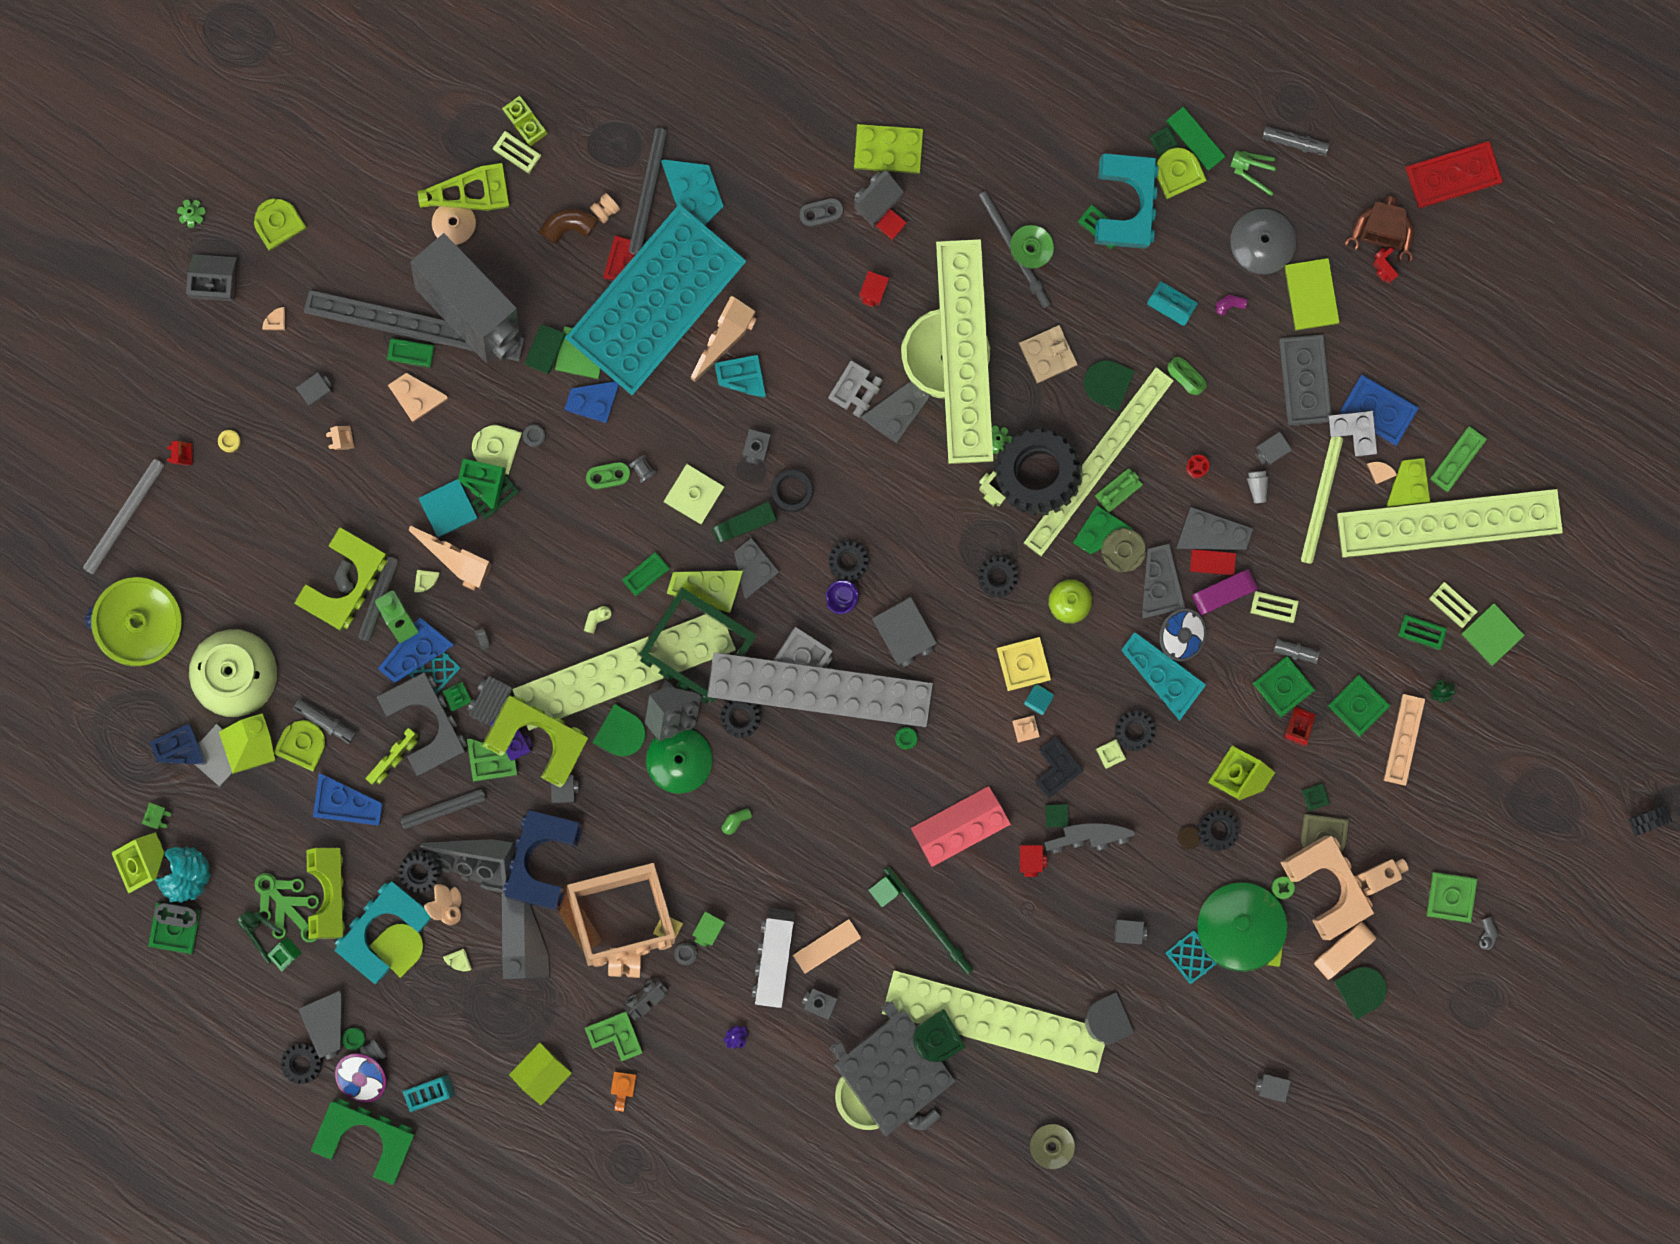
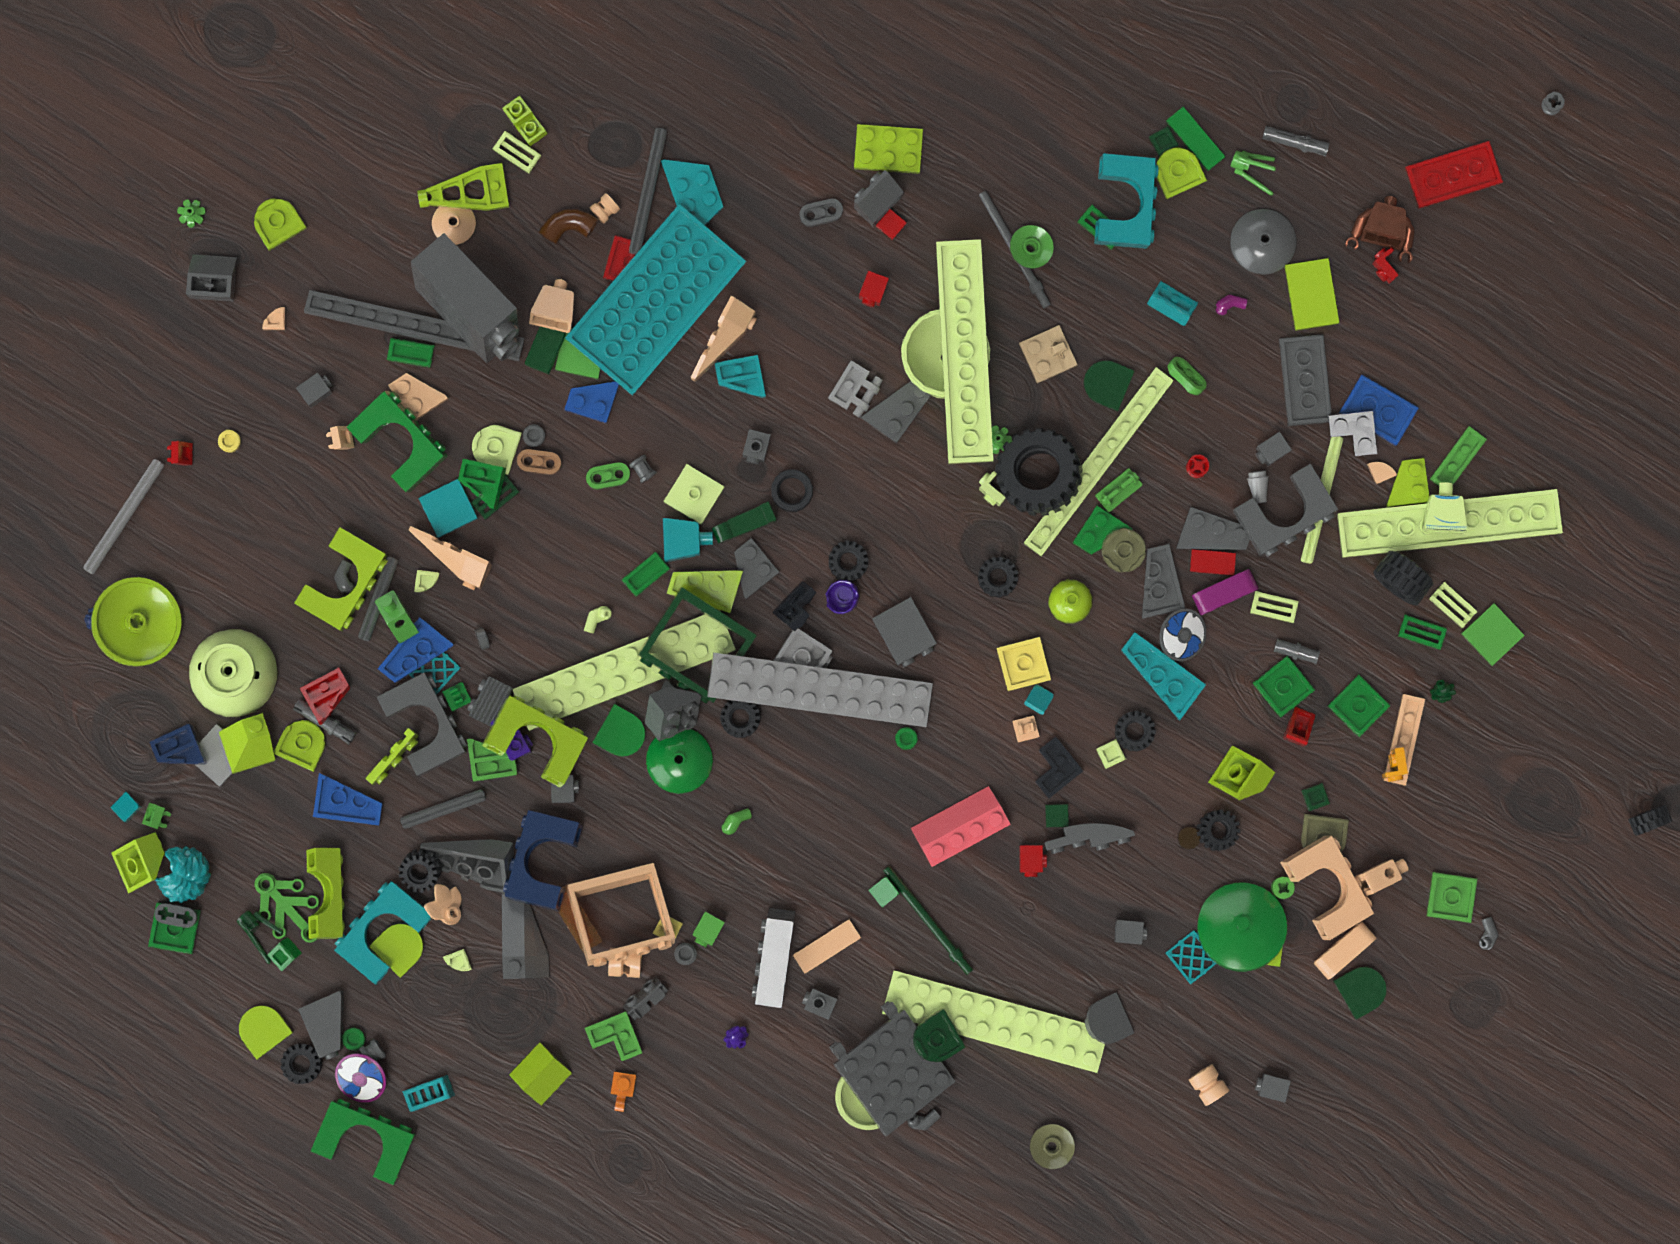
(126, 807): none -> teal slope
(262, 1030): none -> lime tile
(325, 694): none -> red wing
(426, 452): none -> green arch
(539, 462): none -> medium nougat plate
(553, 307): none -> light nougat torso
(683, 539): none -> teal torso
(791, 609): none -> black plate
(1209, 1085): none -> light nougat wheel
(1317, 507): none -> dark grey arch
(1398, 762): none -> light orange bracket
(1403, 577): none -> black tyre
(1445, 512): none -> yellowish green torso
(1546, 105): none -> dark grey bush

